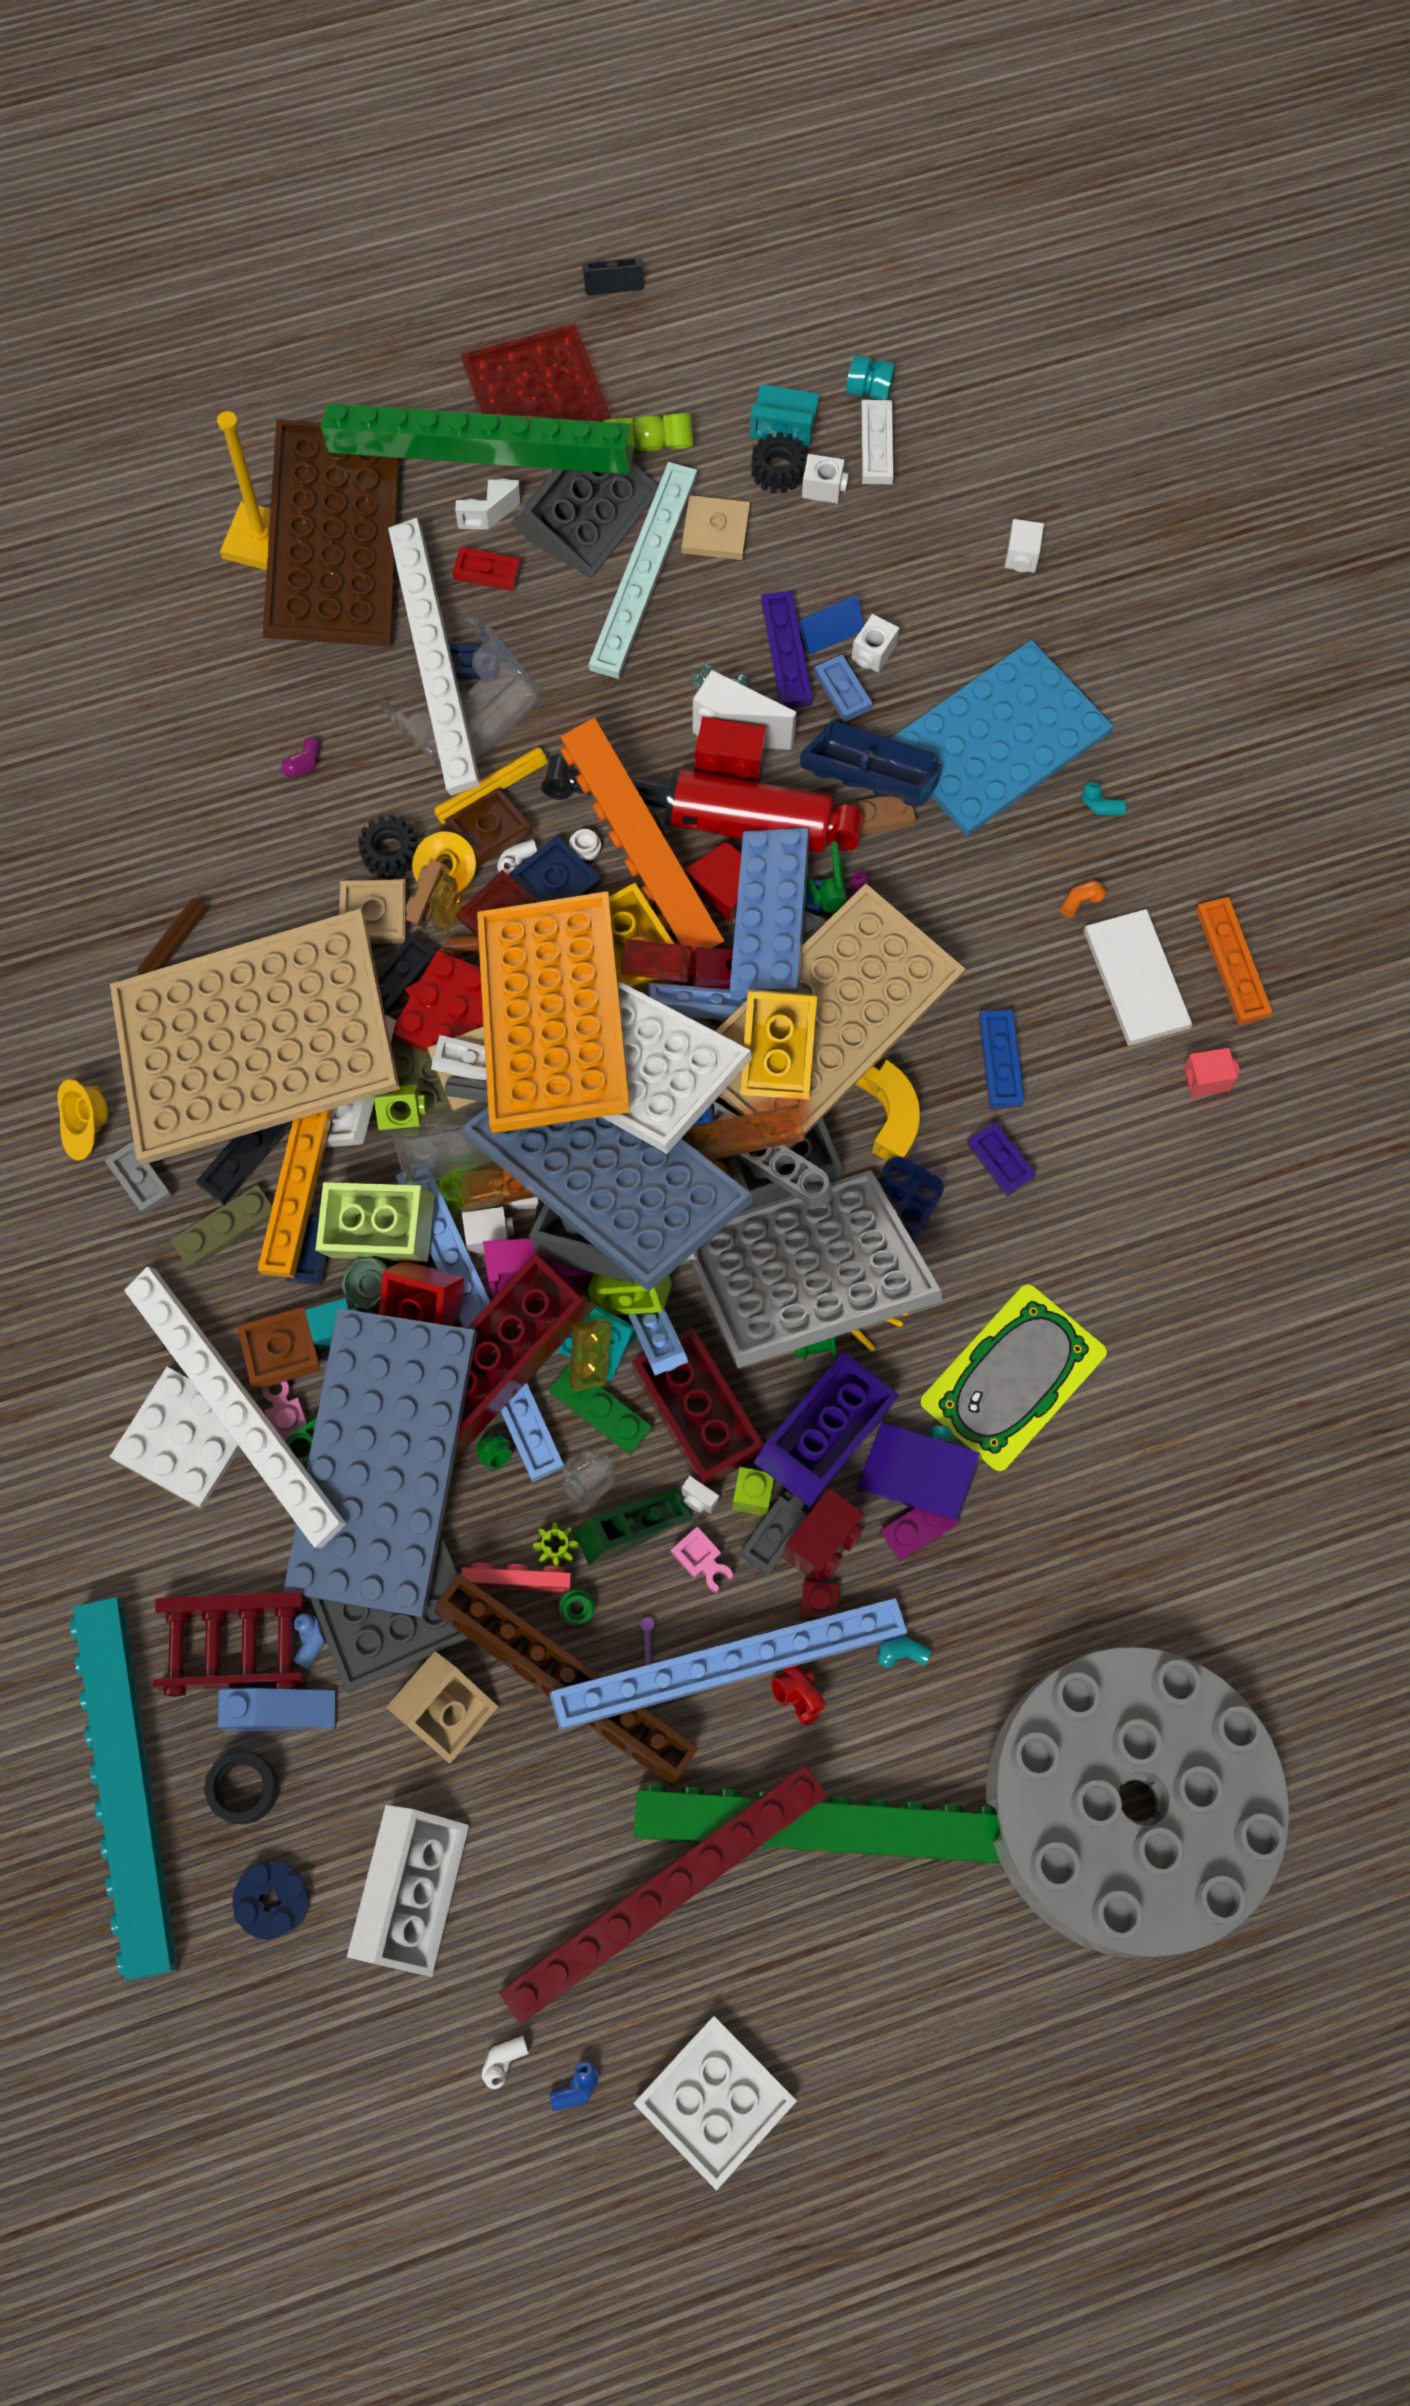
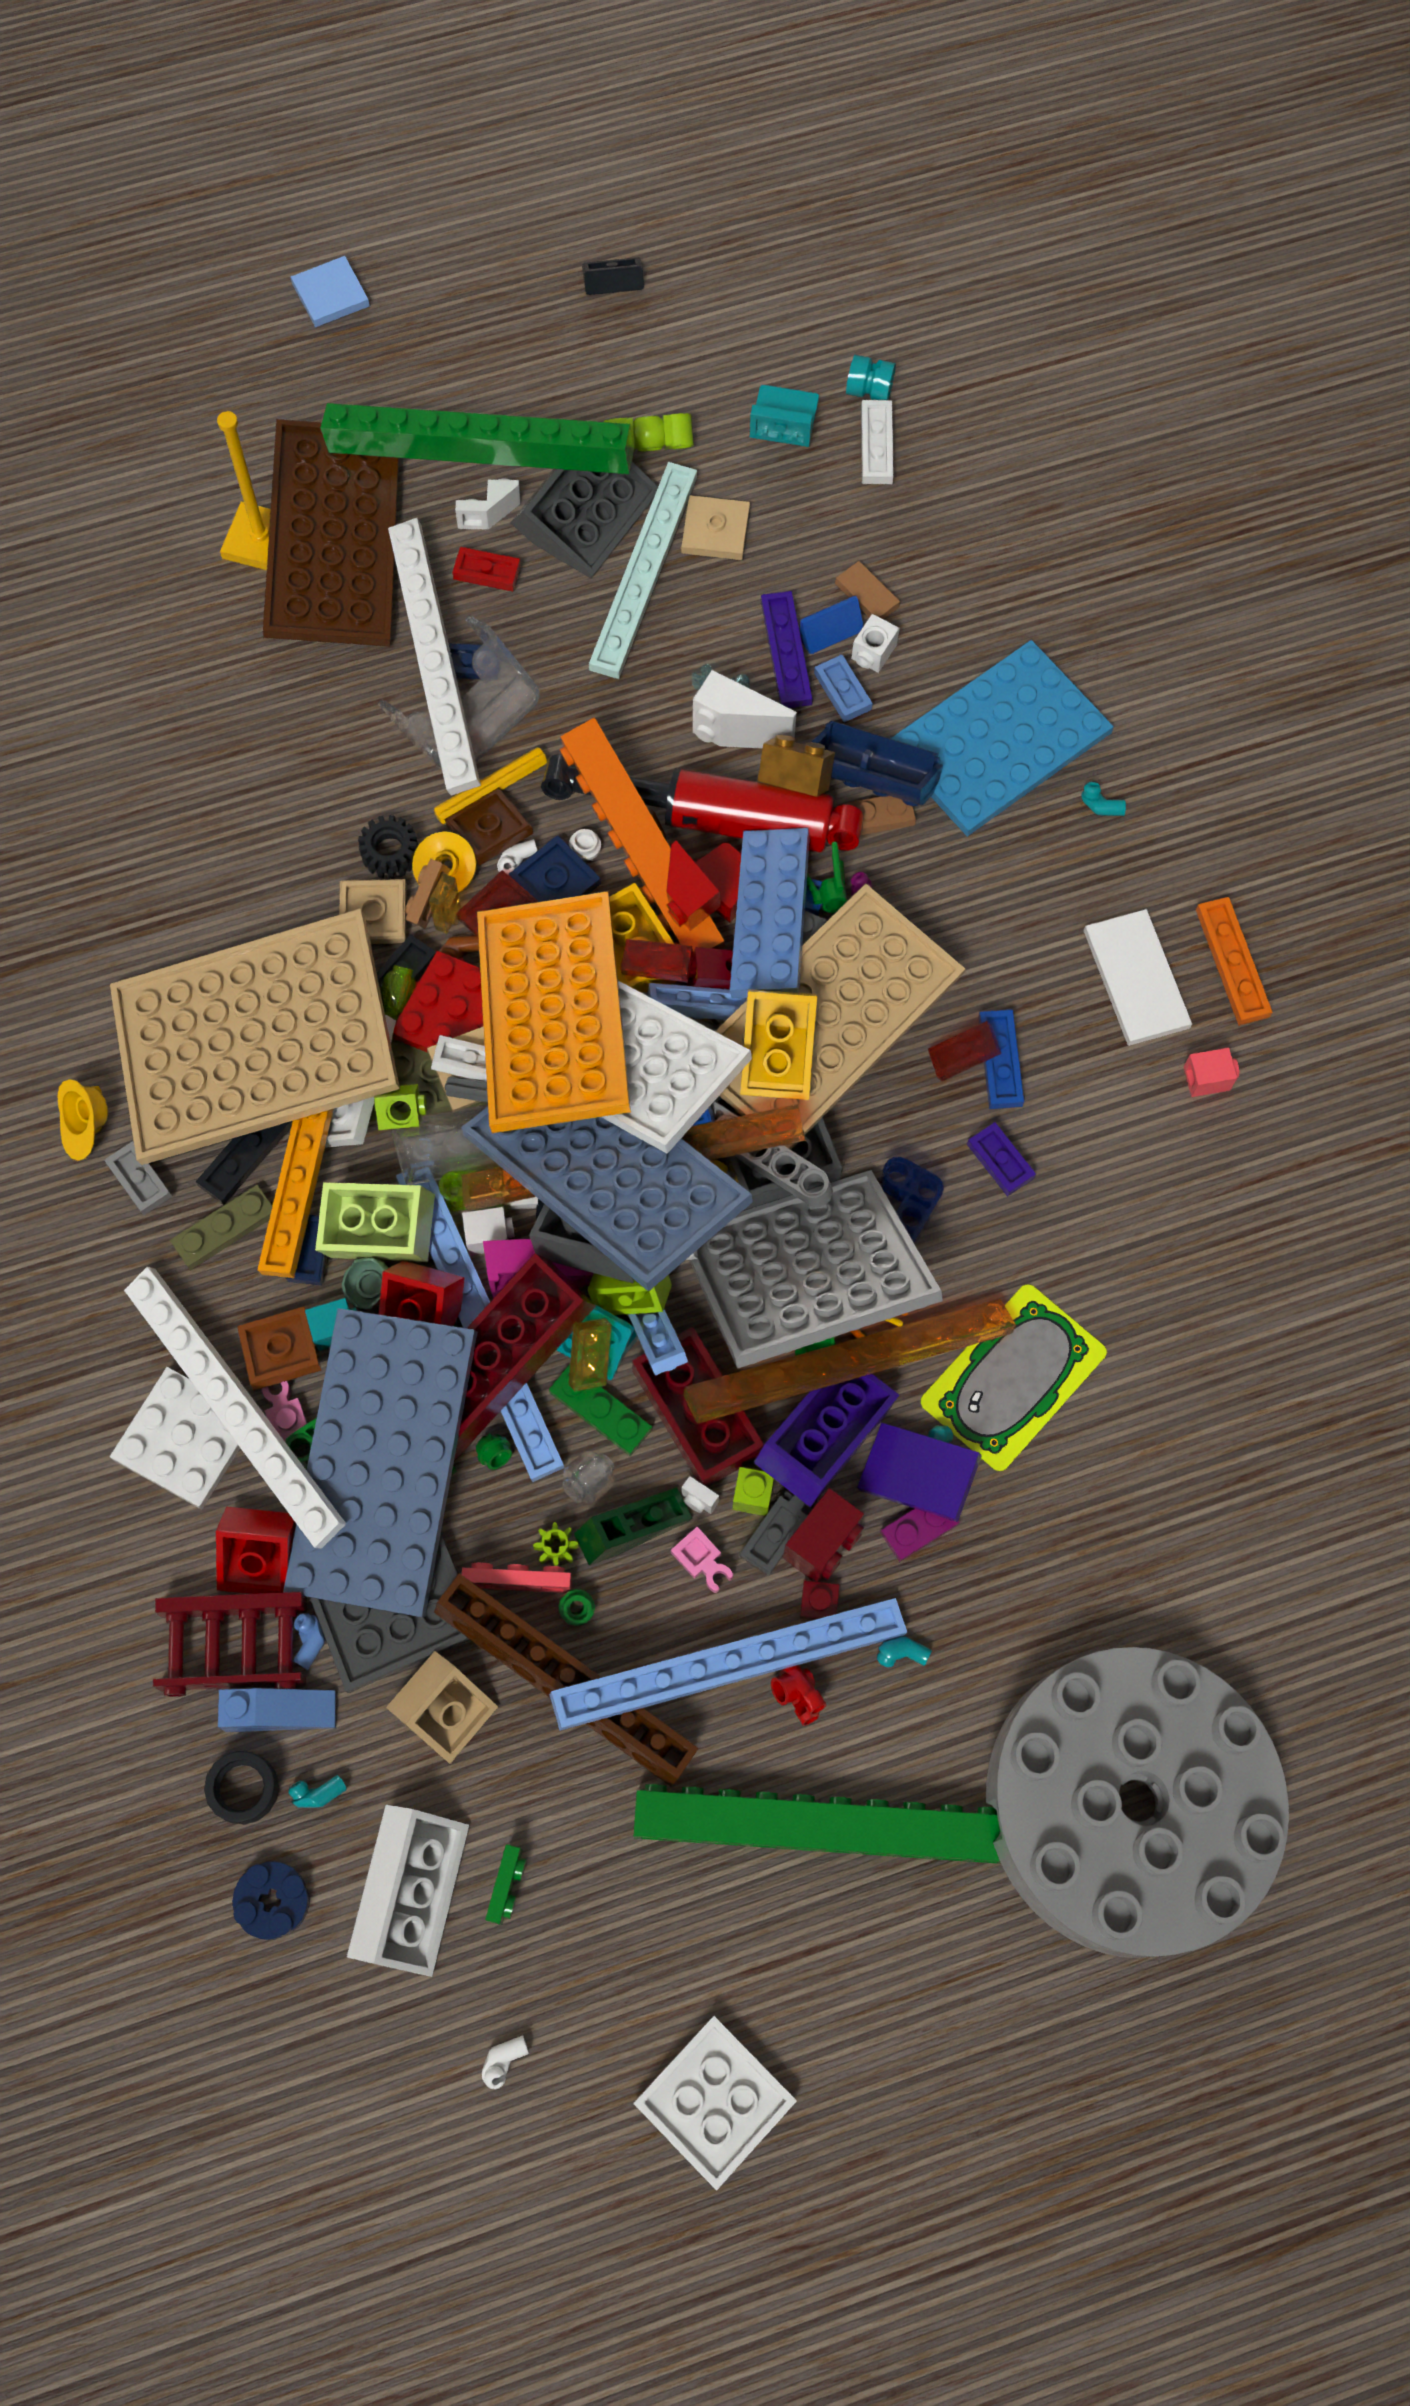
(124, 1791): teal brick -> none
(173, 936): reddish brown axle -> none
(253, 1550): none -> red slope
(302, 762): magenta arm -> none
(316, 1797): none -> teal arm
(330, 291): none -> light blue tile
(397, 990): none -> clear neon green plant
(502, 1901): none -> green plate
(537, 378): clear red plate -> none
(579, 2090): blue arm -> none
(647, 1626): medium lavender hinge -> none
(662, 1894): dark red plate -> none
(689, 890): none -> red slope
(730, 749): red brick -> none
(778, 477): black tyre -> none
(796, 765): none -> pearl gold brick
(824, 478): white brick -> none
(847, 1360): none -> clear orange plate
(871, 593): none -> medium nougat tile
(901, 1109): yellow arch -> none
(964, 1051): none -> clear red plate
(1024, 545): white brick -> none
(1090, 890): orange arm -> none

